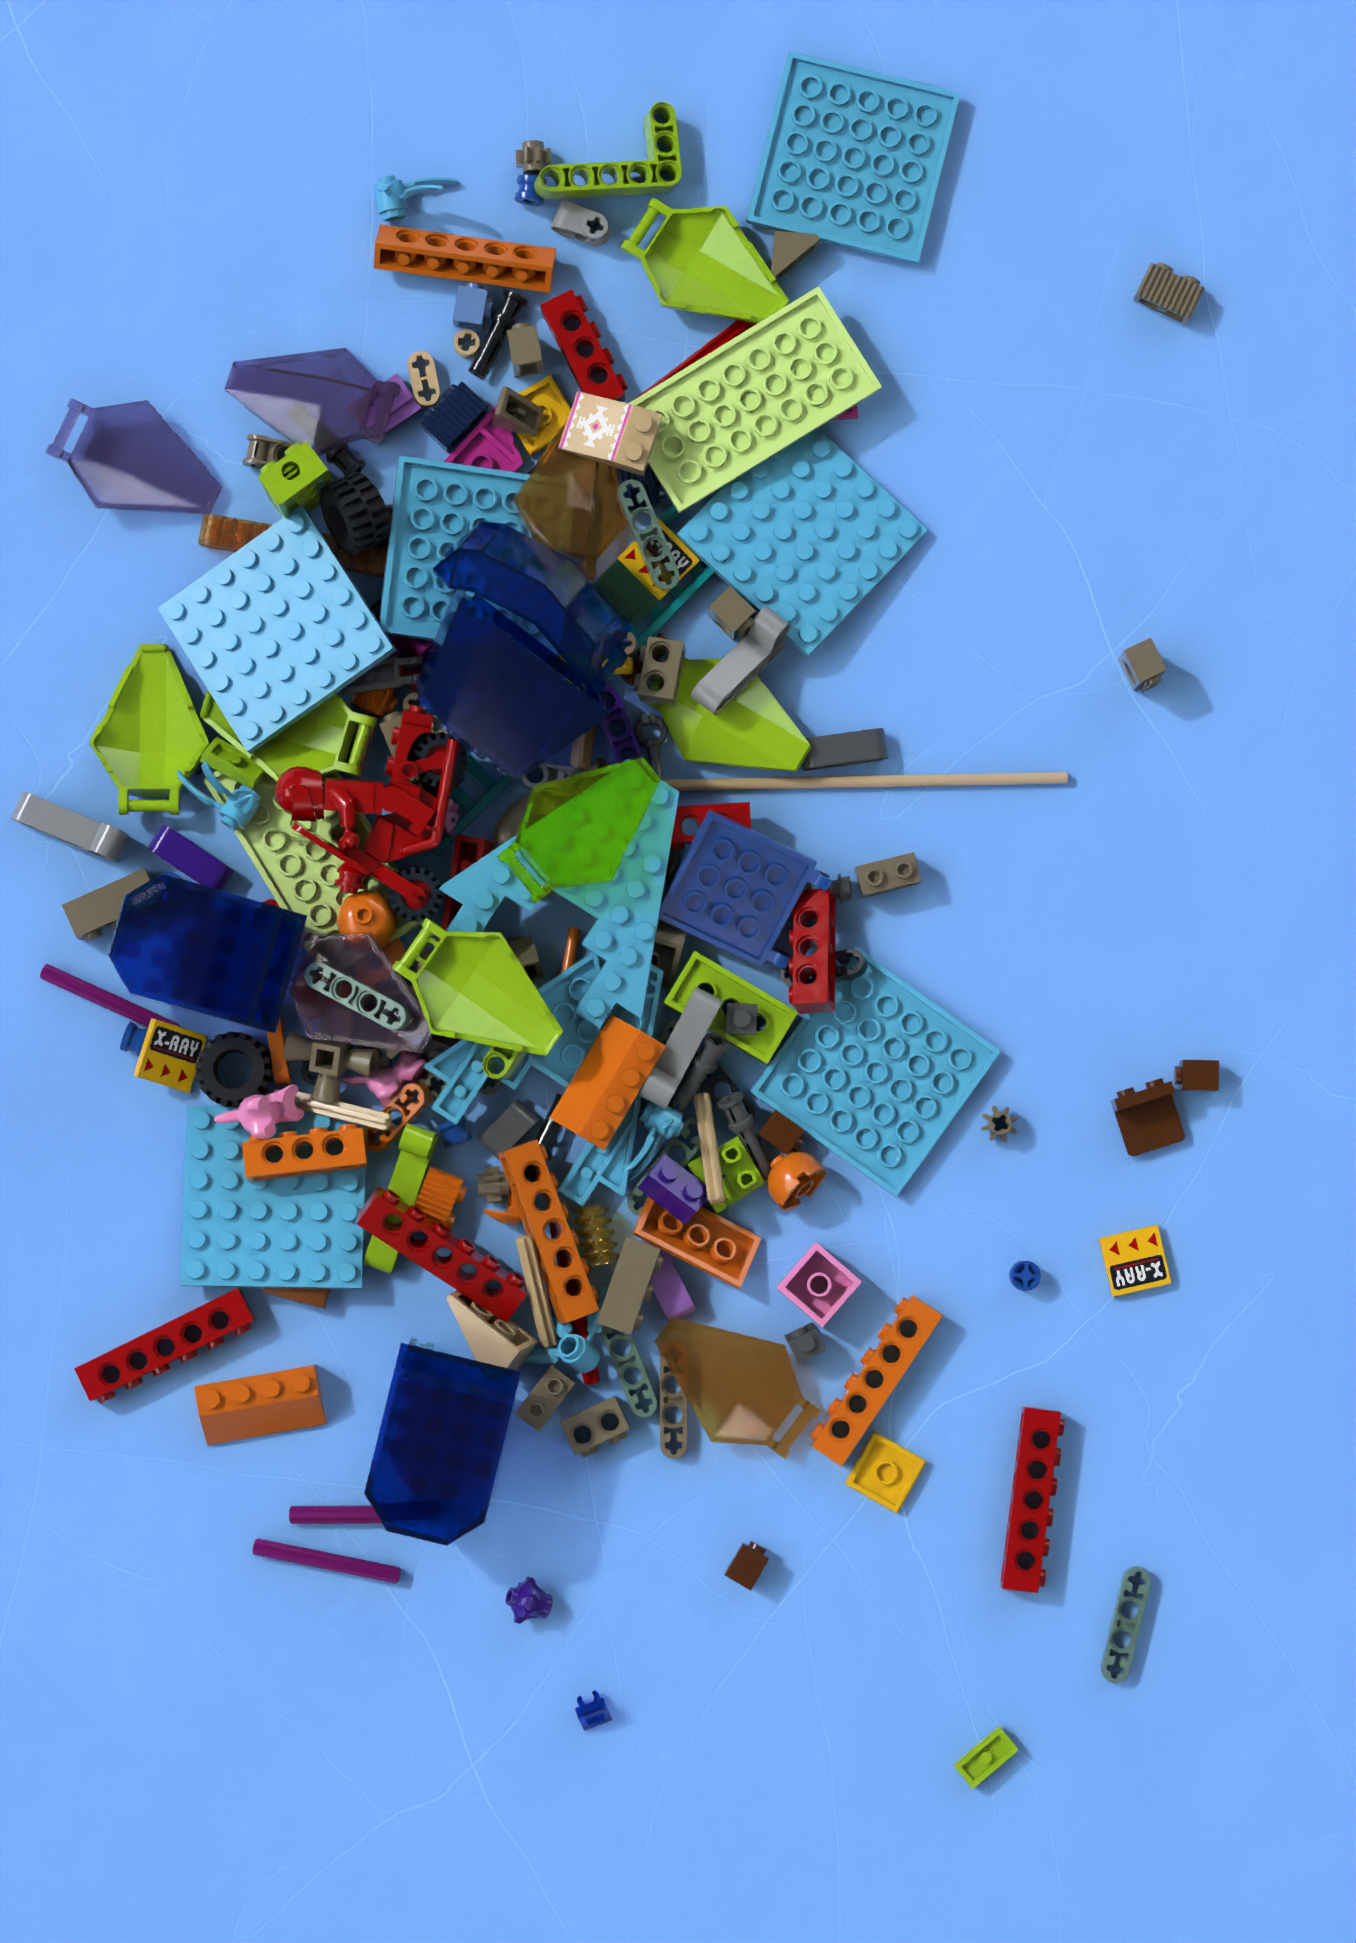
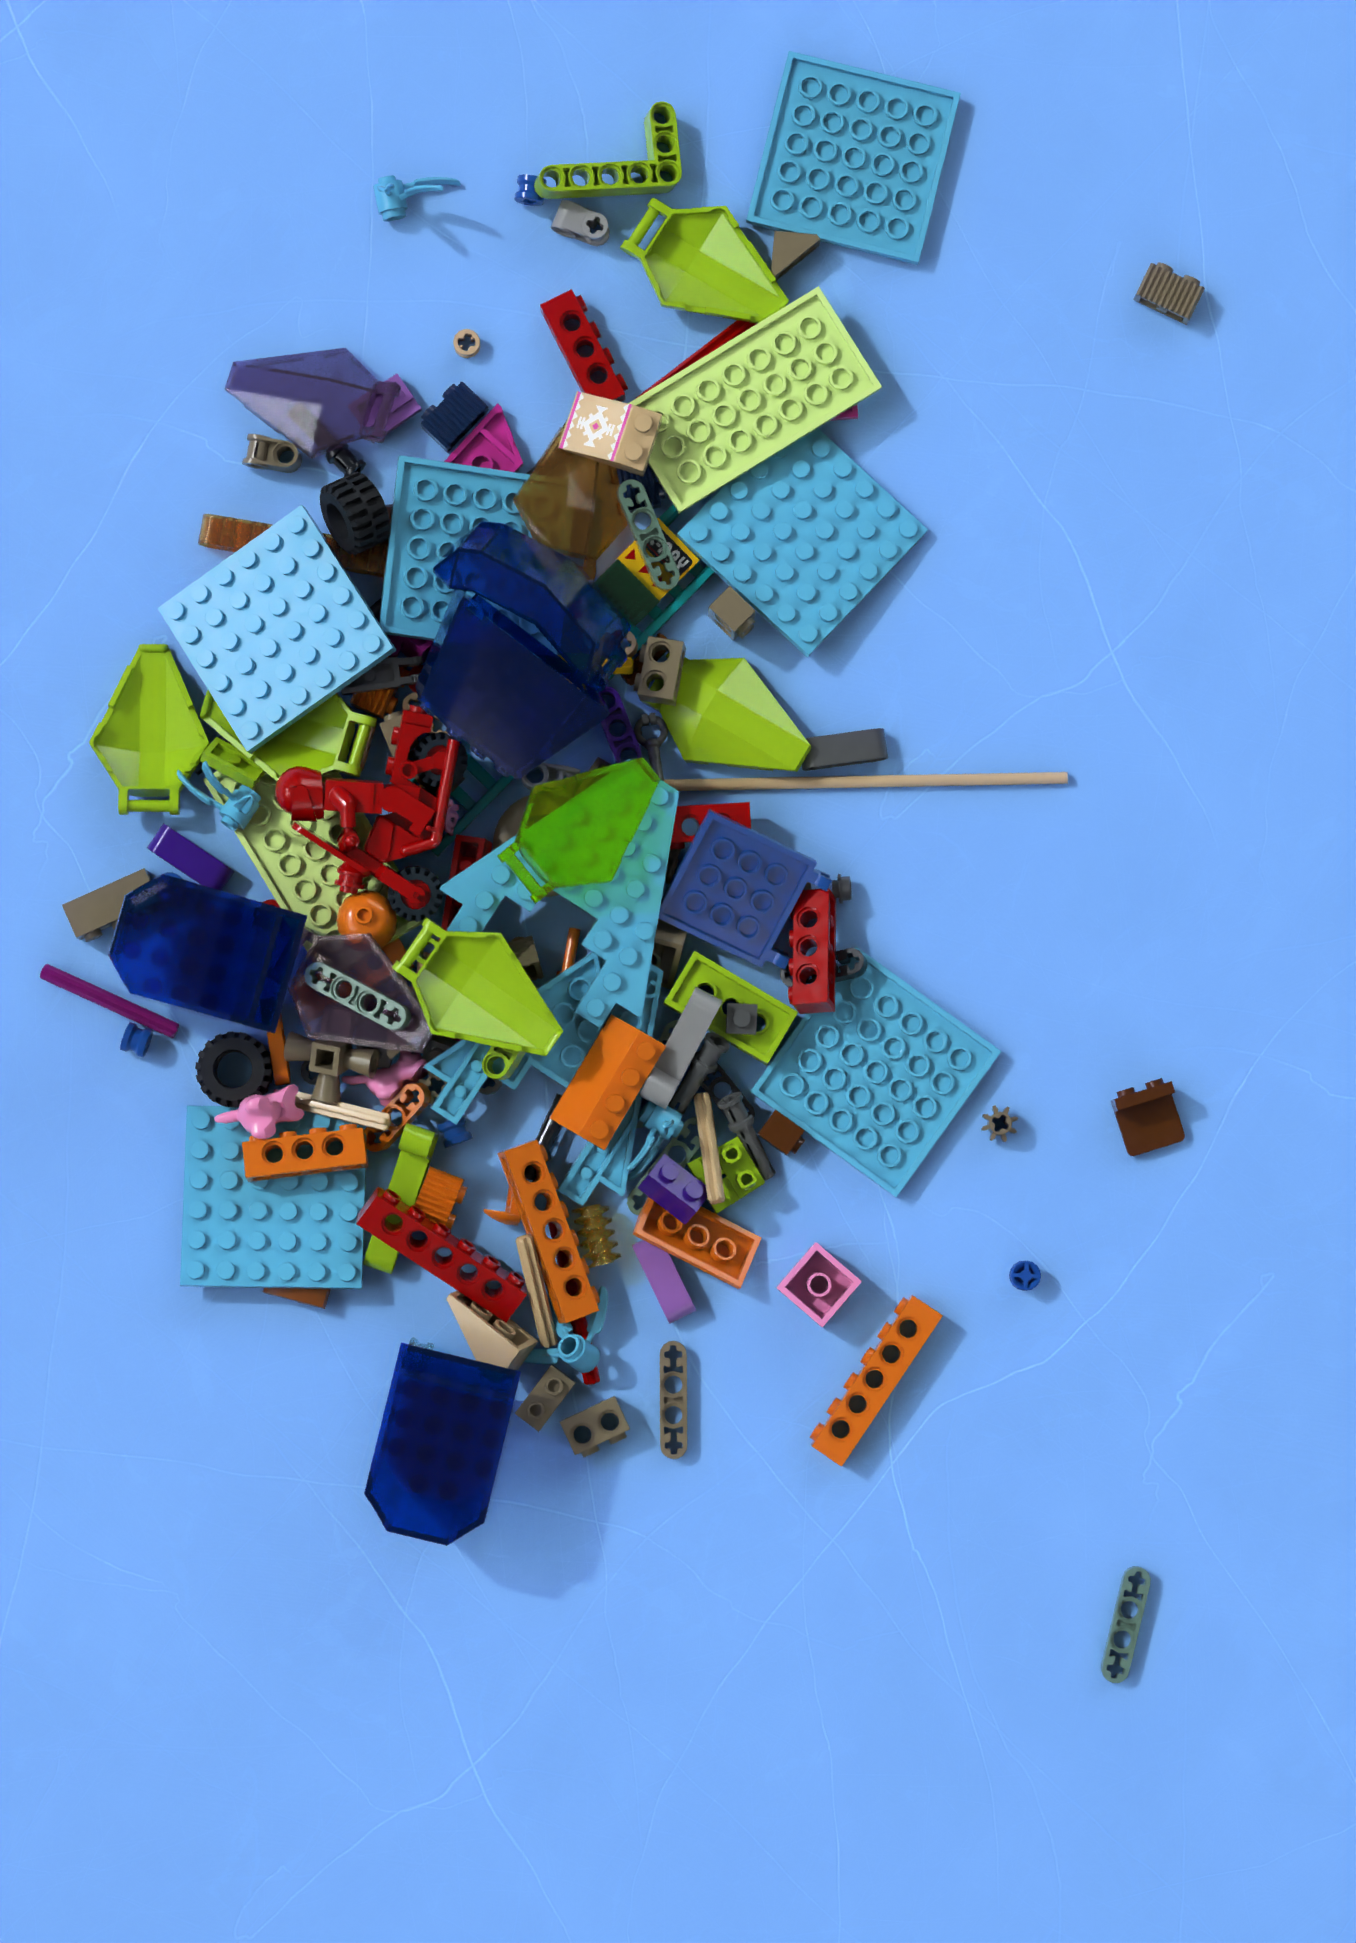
(70, 827): light grey beam -> none
(93, 1372): red brick -> none
(134, 461): clear purple windscreen -> none
(169, 1055): yellow tile -> none
(260, 1404): orange slope -> none
(295, 479): lime brick -> none
(326, 1561): magenta axle -> none
(333, 1515): magenta axle -> none
(417, 380): tan beam -> none
(464, 258): orange brick -> none
(472, 307): medium blue brick -> none
(492, 1184): dark tan gear -> none
(502, 321): black pin -> none
(508, 1128): dark grey axle -> none
(517, 413): dark tan slope -> none
(525, 350): dark tan brick -> none
(528, 1601): dark purple rock -> none
(533, 157): dark tan gear -> none
(555, 413): yellow tile -> none
(582, 750): tan tile -> none
(593, 1713): clear blue tile -> none
(622, 1363): sand green beam -> none
(630, 1286): dark tan brick -> none
(735, 1383): clear orange windscreen -> none
(743, 662): light grey beam -> none
(747, 1564): reddish brown brick -> none
(793, 1177): orange cylinder -> none
(804, 1342): dark grey brick -> none
(885, 1472): yellow tile -> none
(887, 875): dark tan brick -> none
(985, 1757): lime plate -> none
(1033, 1577): red brick -> none
(1134, 1260): tile -> none
(1142, 665): dark tan brick -> none
(1197, 1075): reddish brown brick -> none

